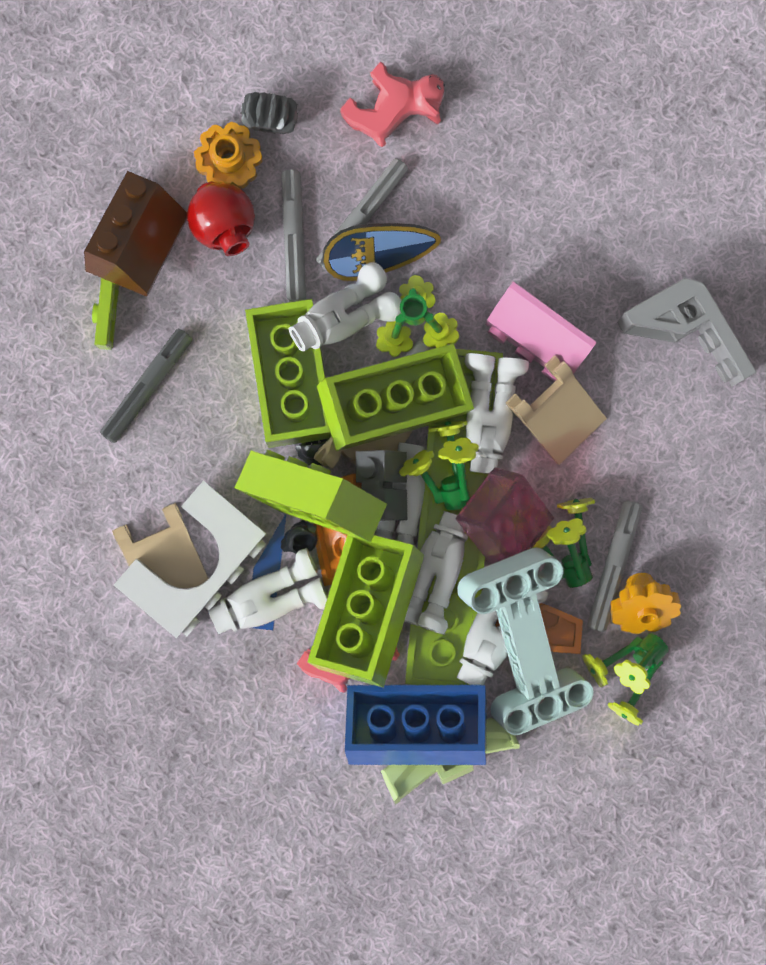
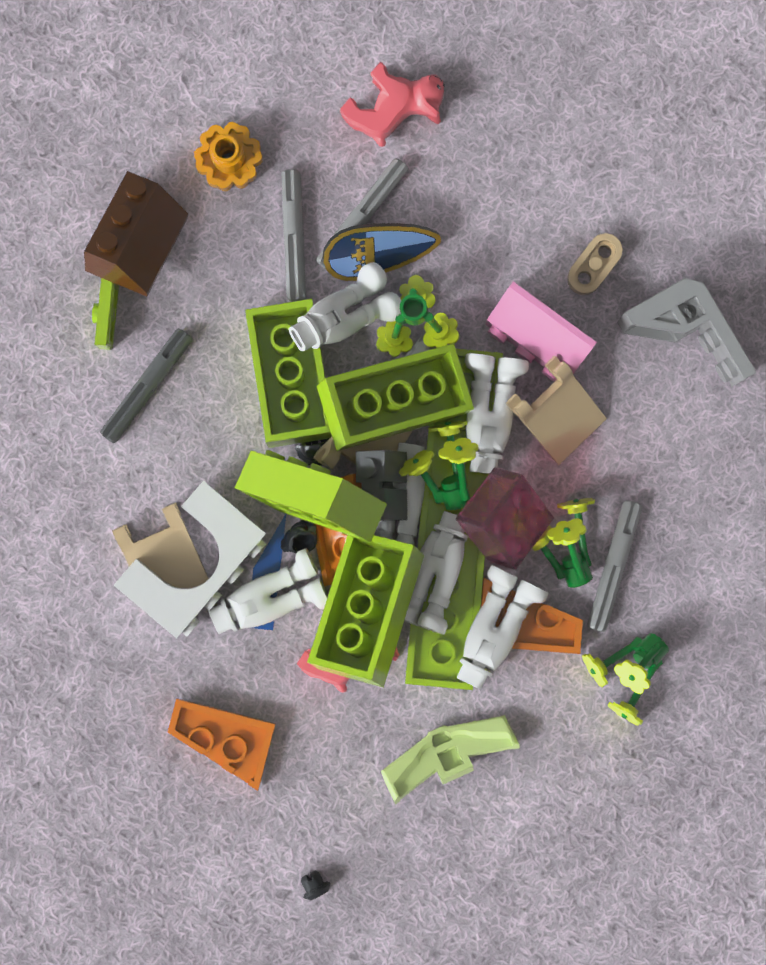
(221, 217): red brick -> none
(225, 737): none -> orange wing
(269, 113): dark grey gear -> none
(314, 887): none -> black piece
(416, 725): blue brick -> none
(526, 640): light aqua beam -> none
(594, 265): none -> tan plate
(644, 605): light orange plant -> none

